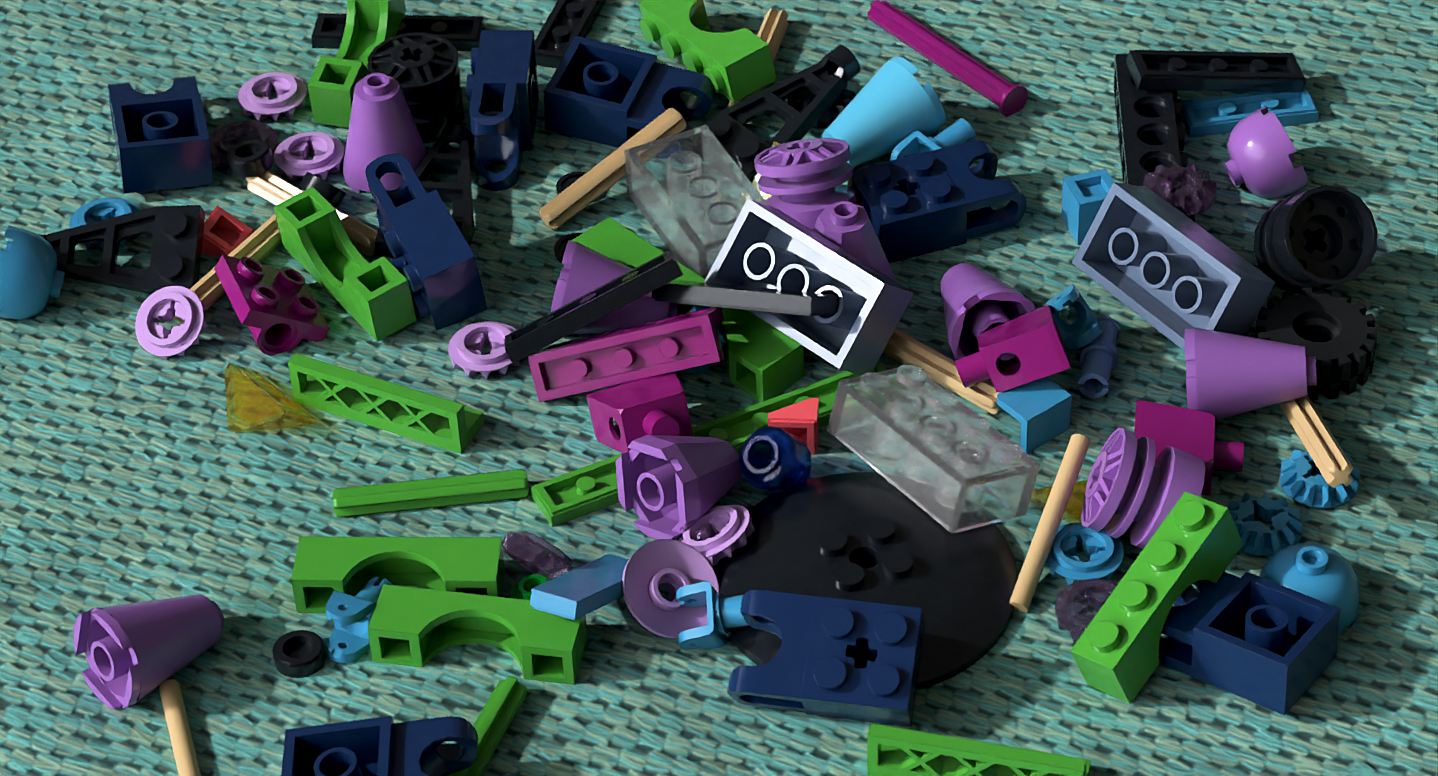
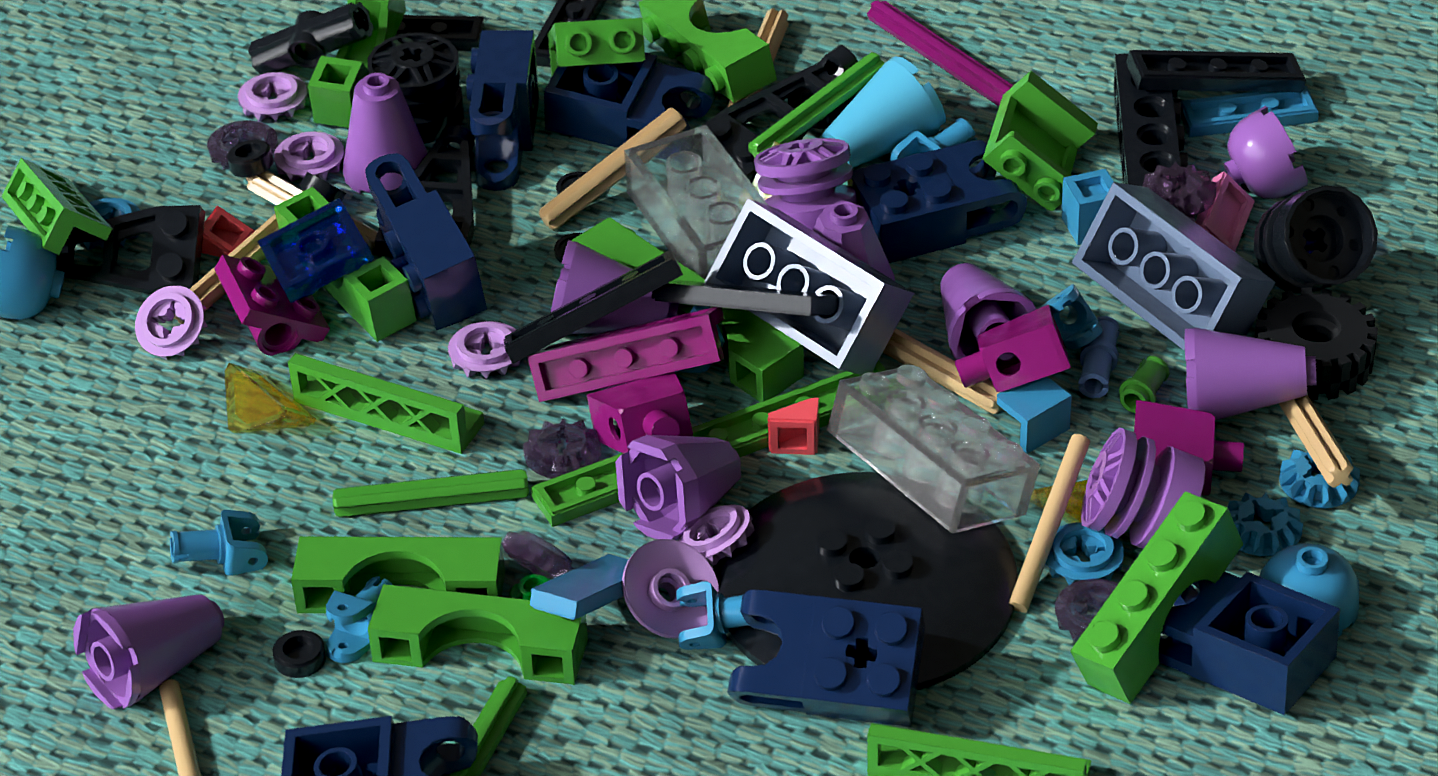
(51, 206): none -> bright green fence
(160, 137): dark blue brick -> none
(224, 544): none -> dark azure piece
(311, 38): none -> black piece
(315, 250): none -> clear blue plate
(544, 458): none -> clear purple gear
(596, 43): none -> bright green panel
(775, 460): clear blue head -> none
(819, 104): none -> bright green axle
(1037, 139): none -> bright green panel
(1144, 383): none -> bright green pin
(1228, 213): none -> bright pink tile

